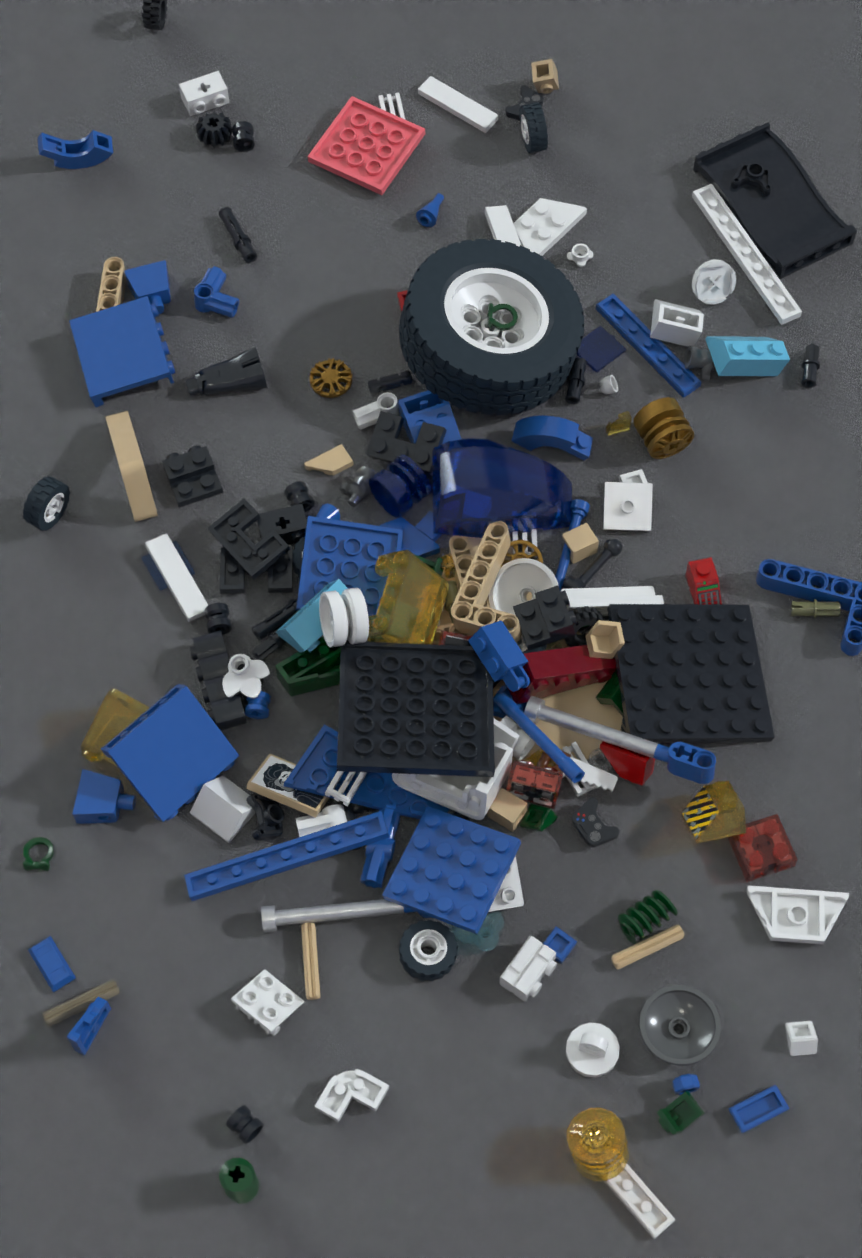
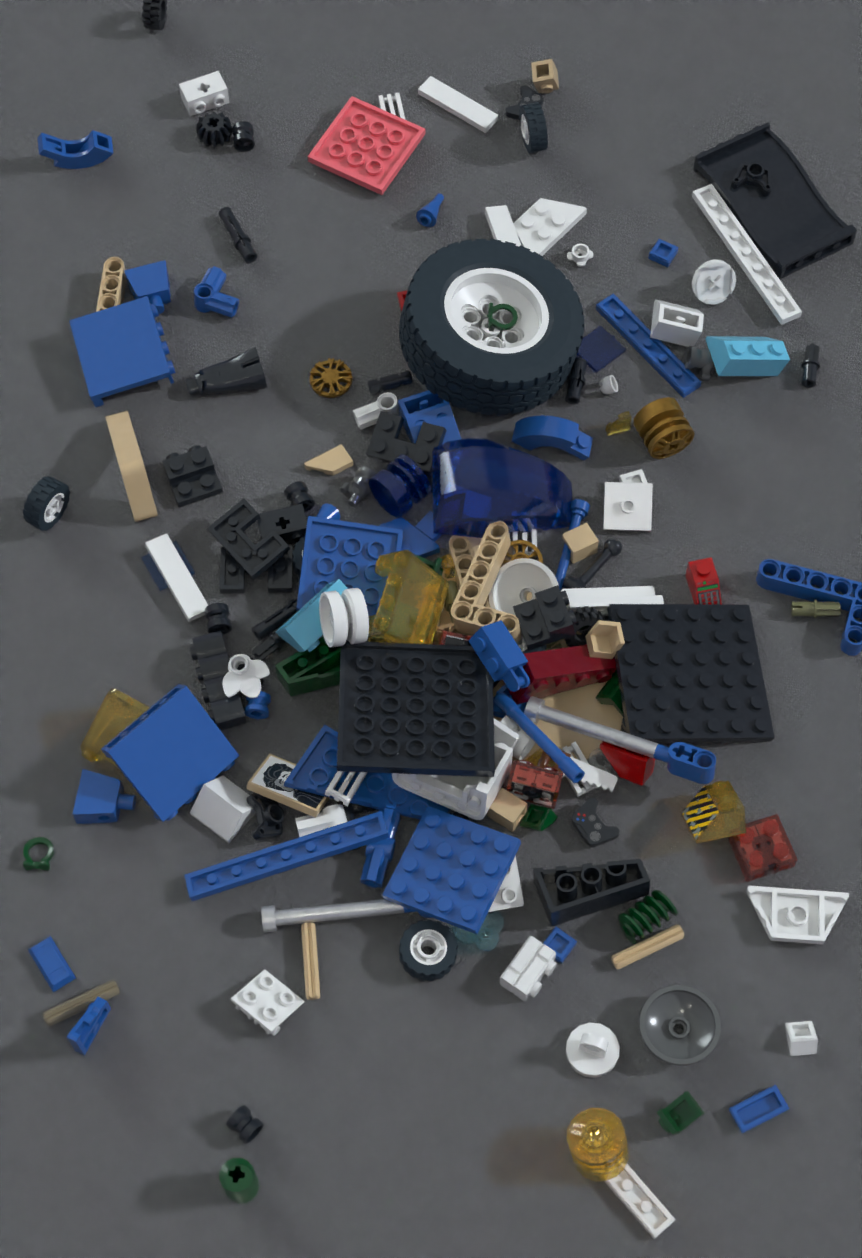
(349, 1086): white plate -> none
(589, 888): none -> black wedge
(663, 253): none -> blue tile
(684, 1083): blue tile -> none

